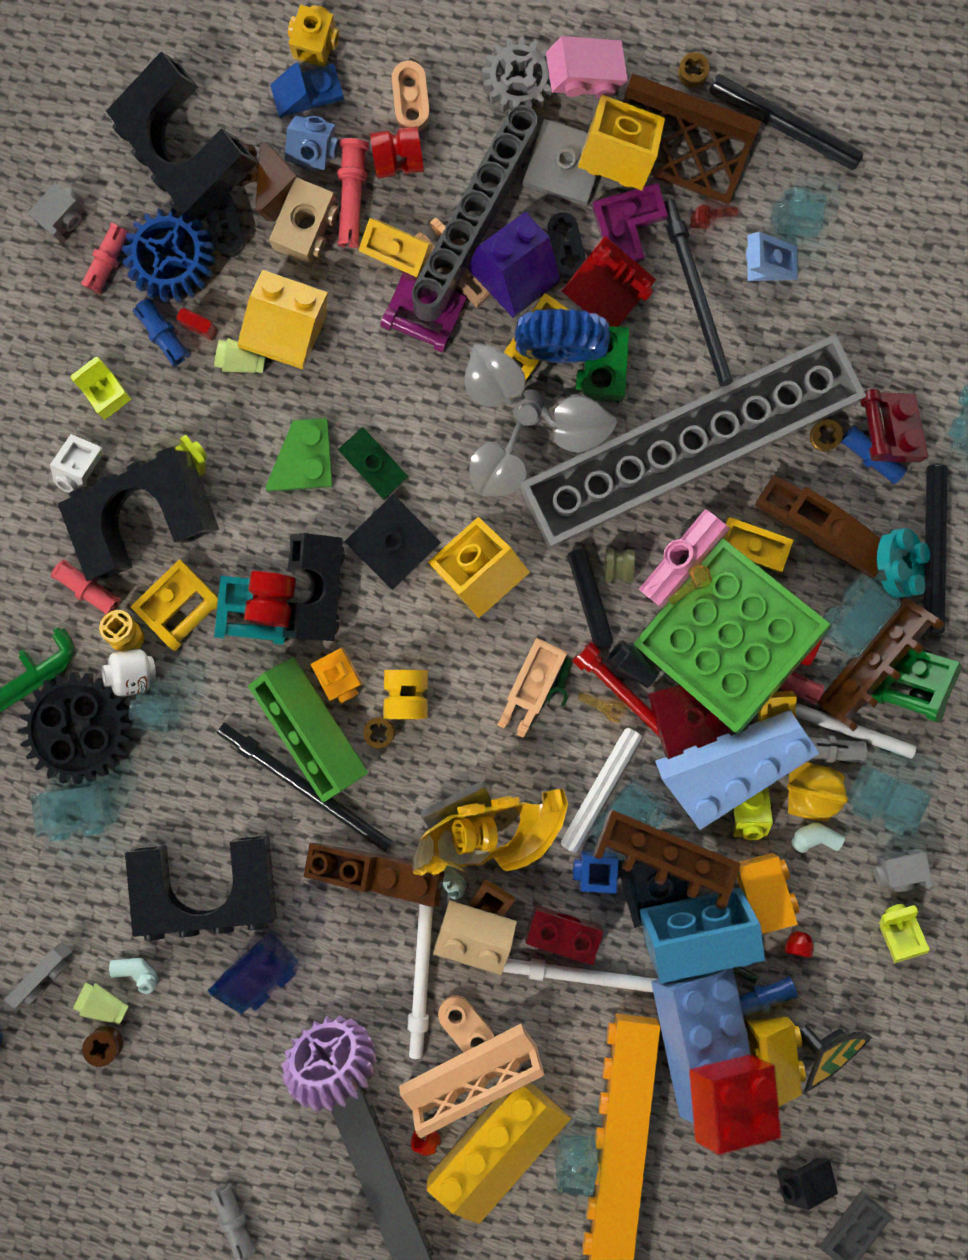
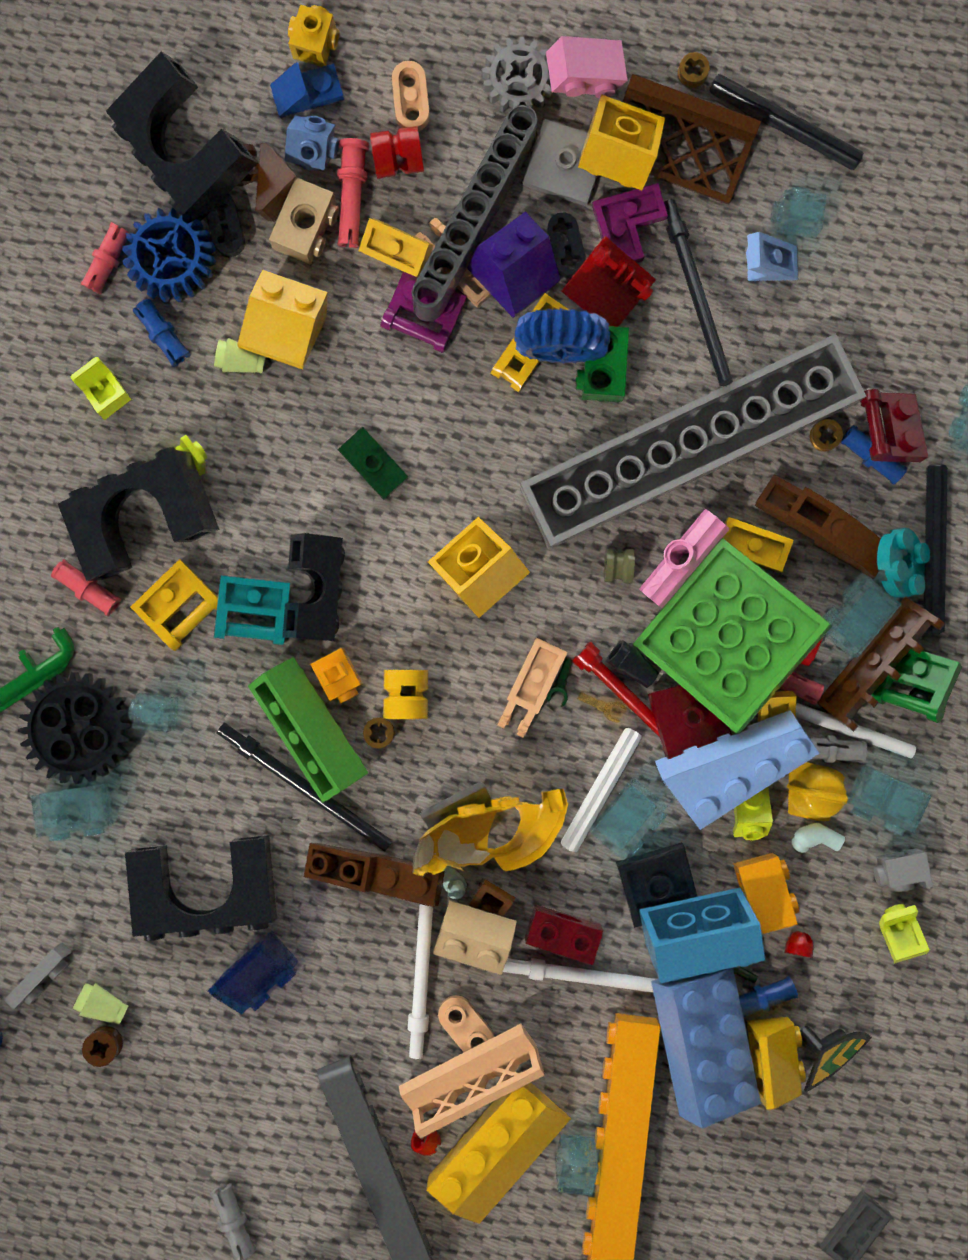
(58, 211): light grey brick -> none
(74, 463): white bracket -> none
(129, 635): yellow wheel -> none
(129, 672): white head -> none
(139, 970): light aqua arm -> none
(197, 323): red tile -> none
(269, 598): red wheel -> none
(304, 458): bright green wing -> none
(310, 1075): lavender gear -> none
(392, 542): black plate -> none
(473, 835): yellow wheel -> none
(497, 377): light grey plant -> none
(590, 598): black axle -> none
(595, 873): blue brick -> none
(668, 855): reddish brown hinge -> none
(700, 578): clear yellow hand -> none
(701, 216): clear red hand -> none
(735, 1104): red brick -> none
(808, 1185): black bracket -> none

